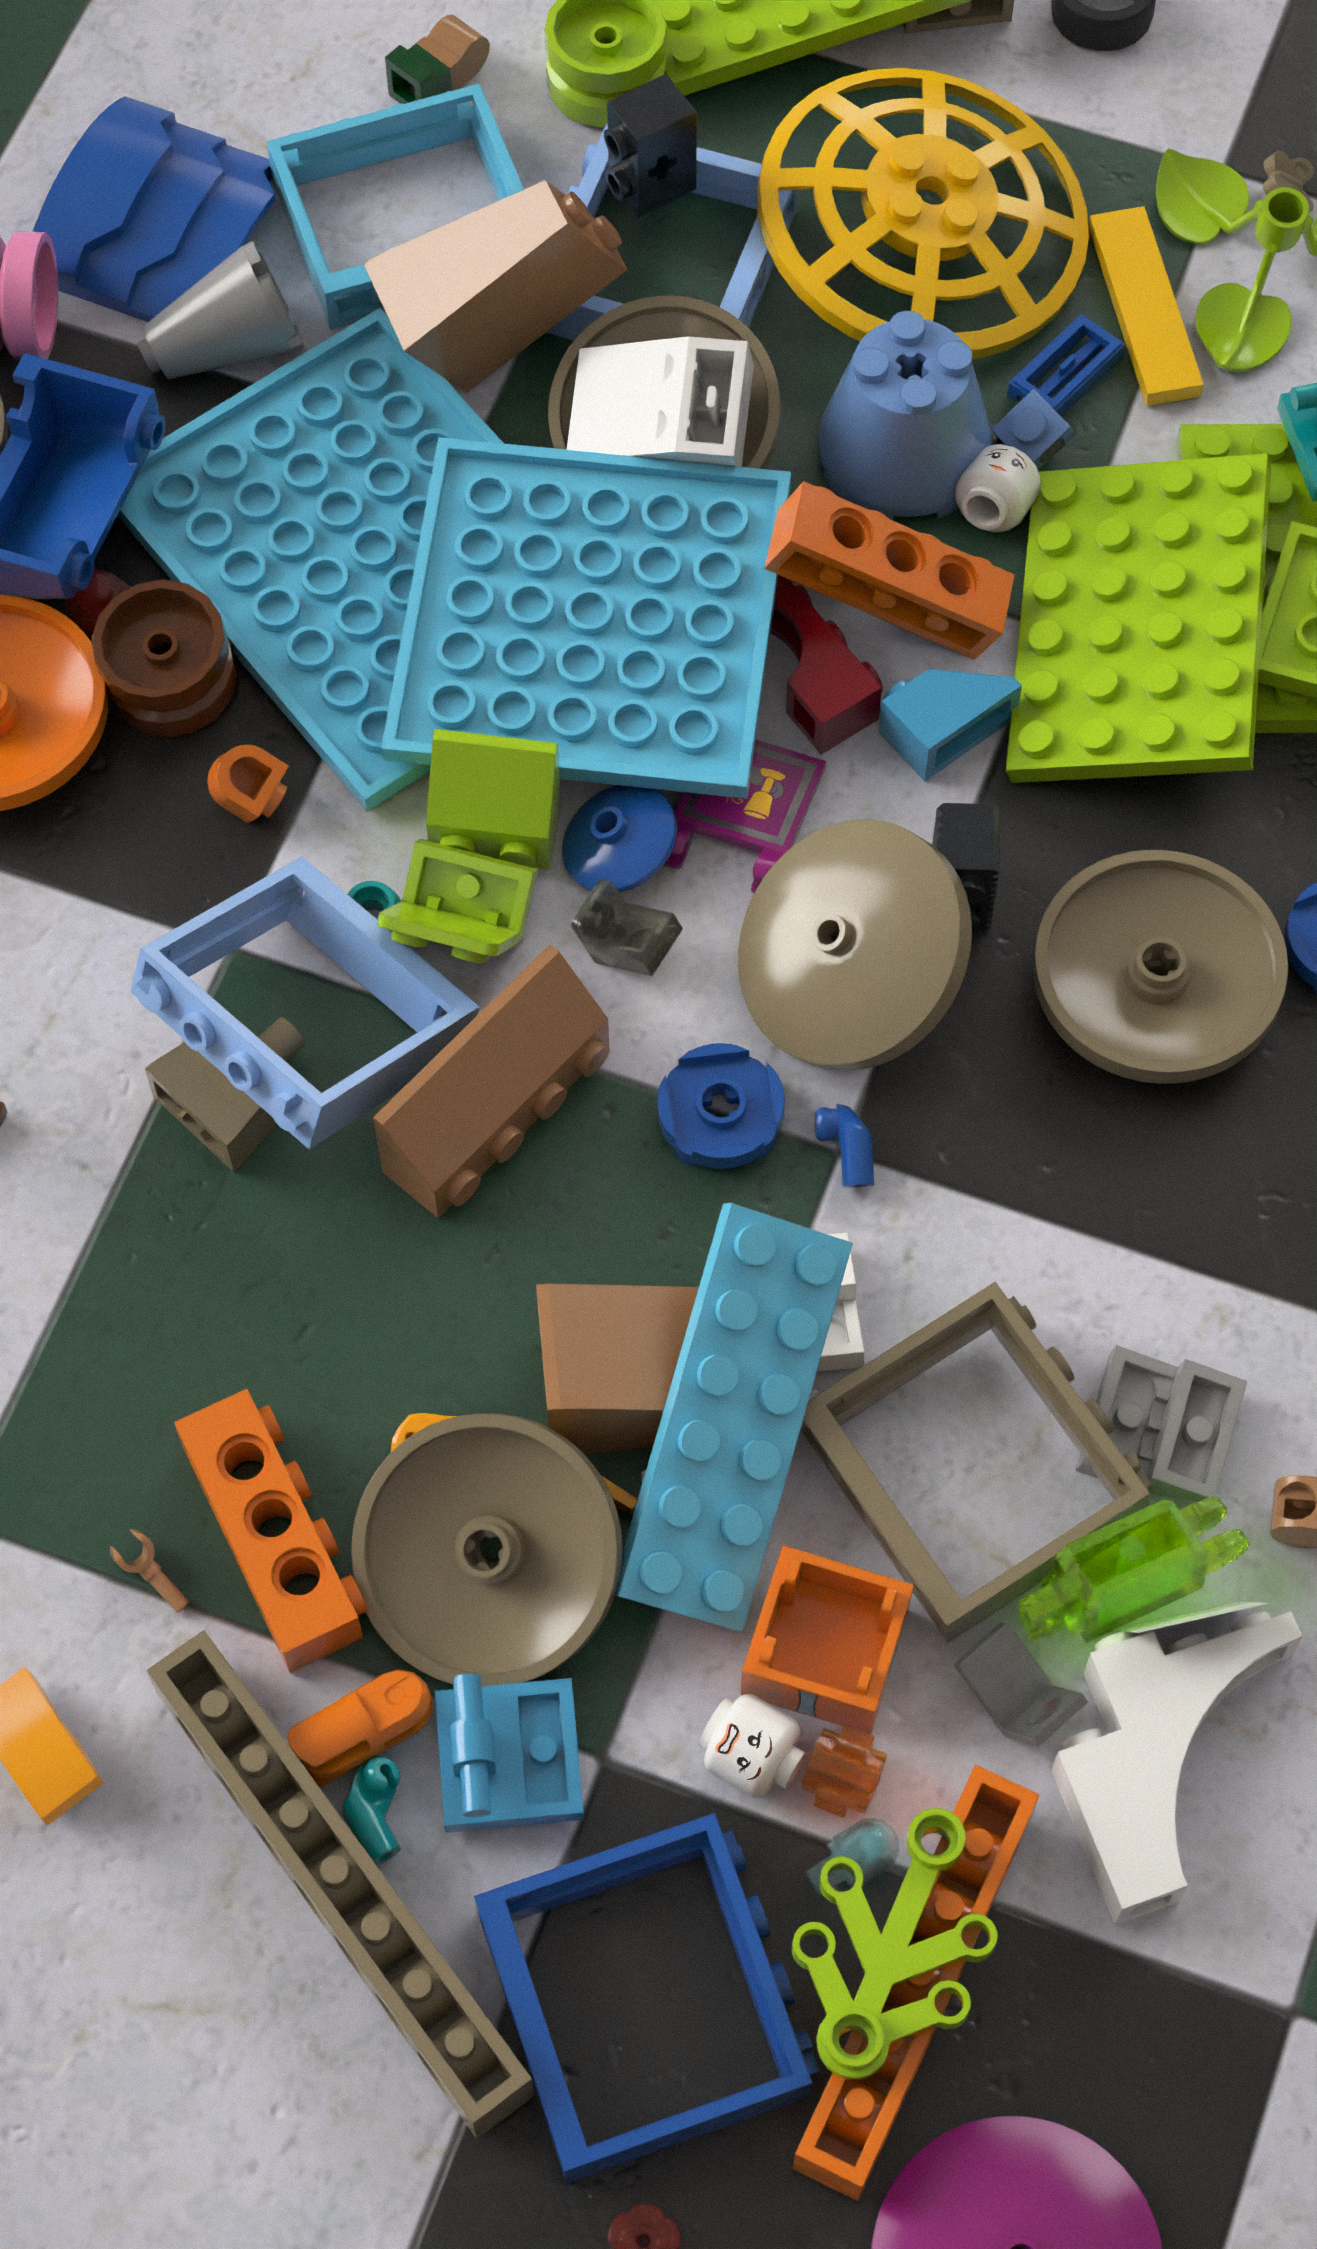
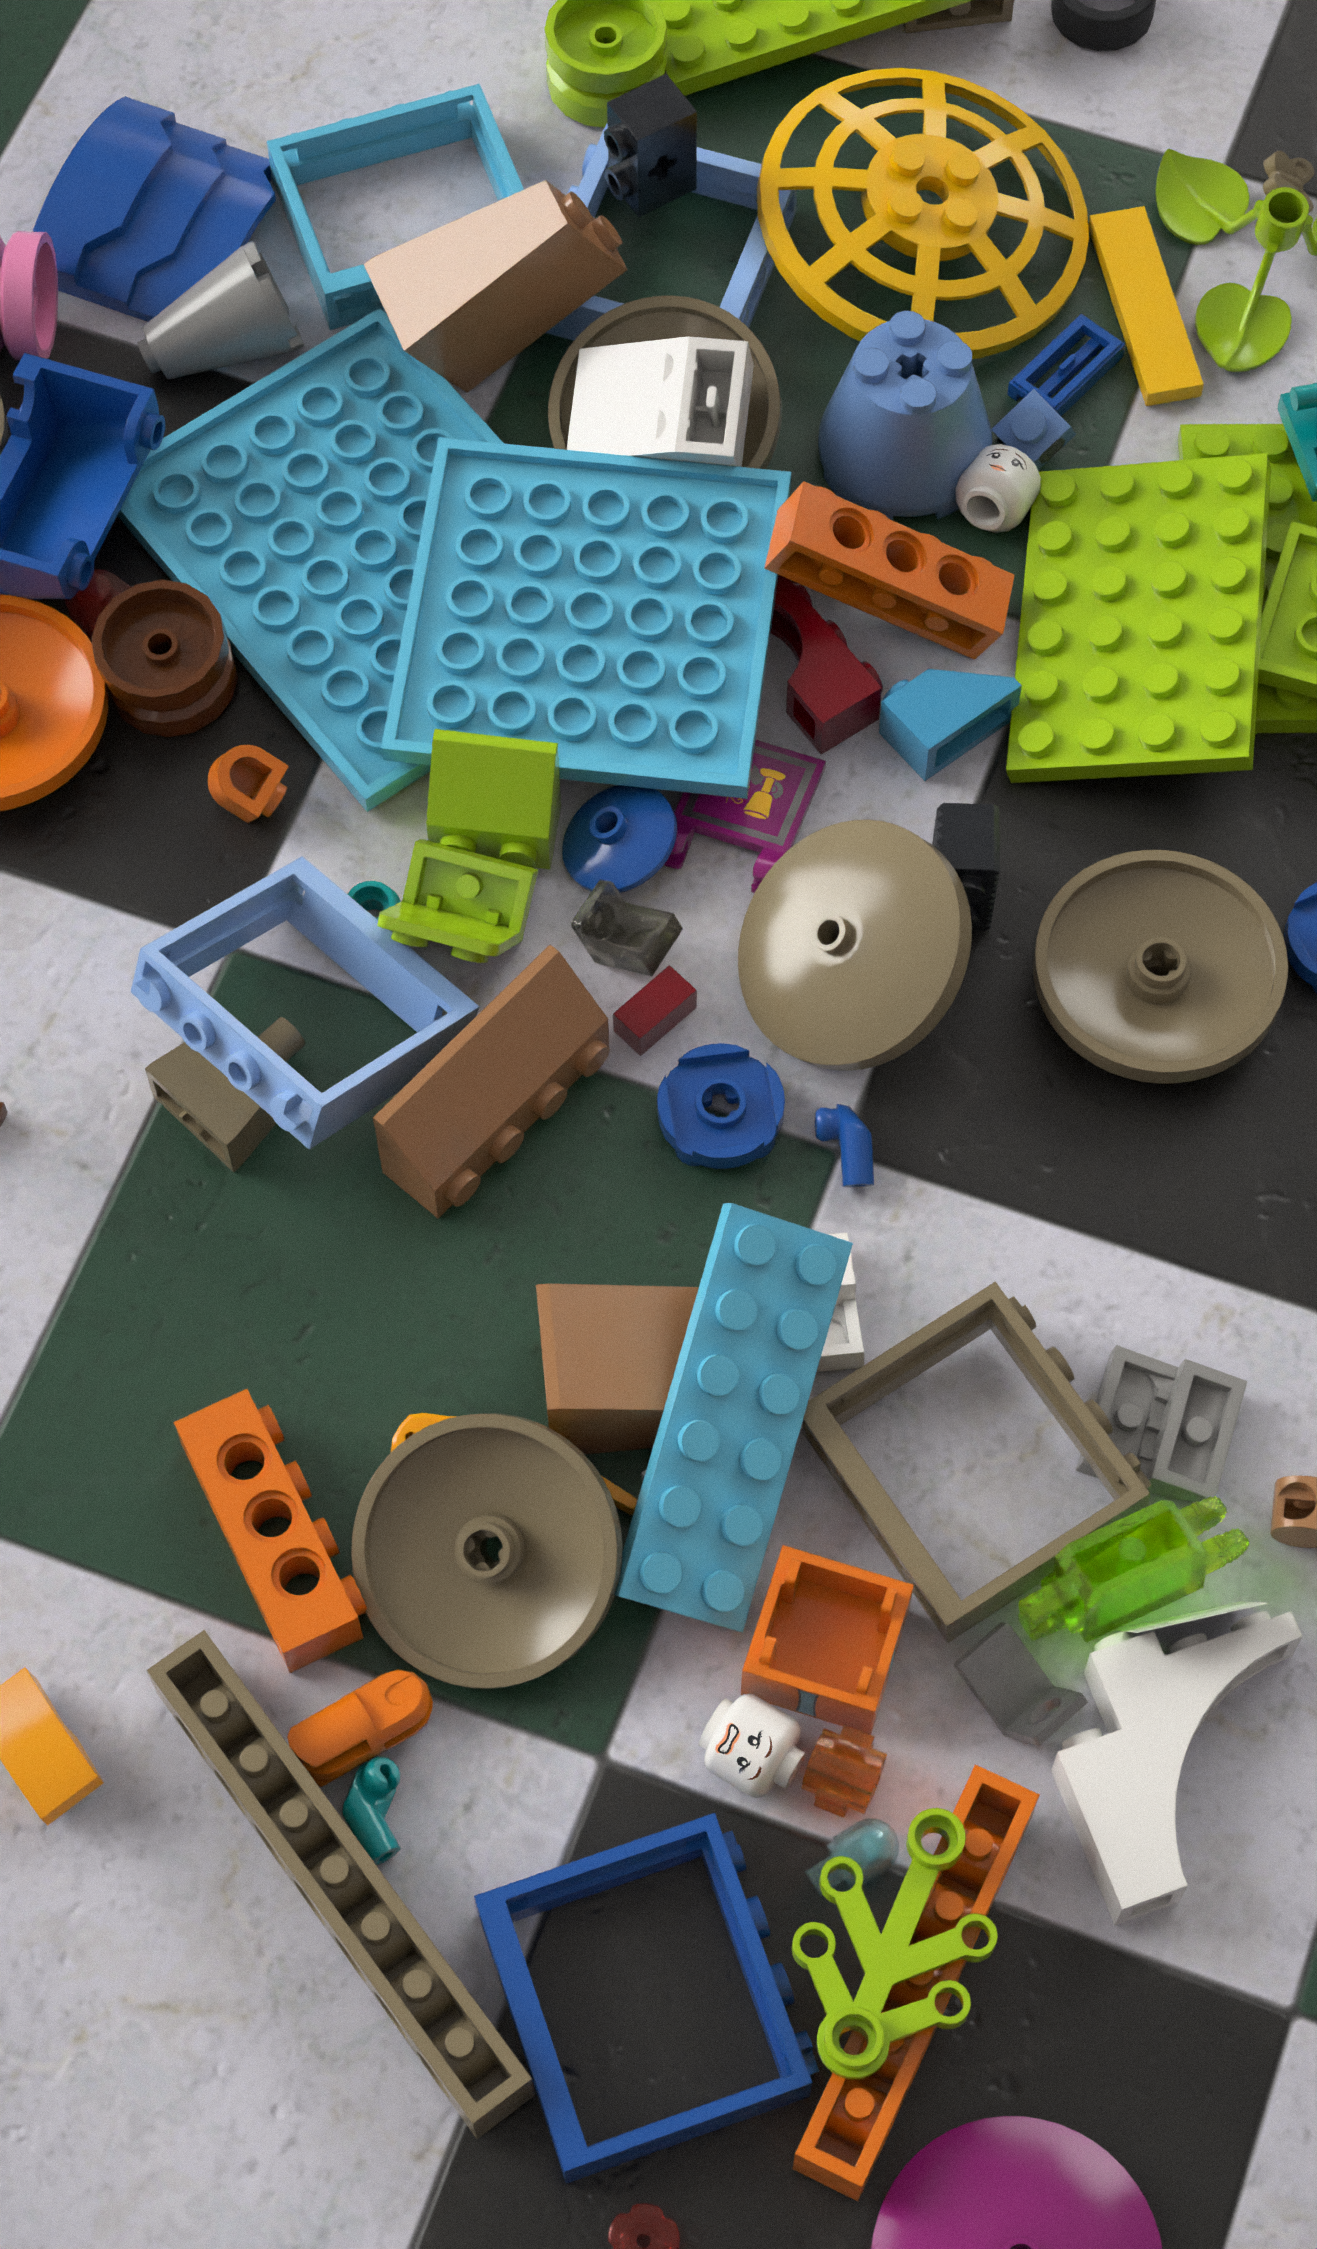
(151, 1572): medium nougat hand -> none
(436, 62): leg -> none
(508, 1754): dark azure plate -> none
(655, 1010): none -> dark red piece

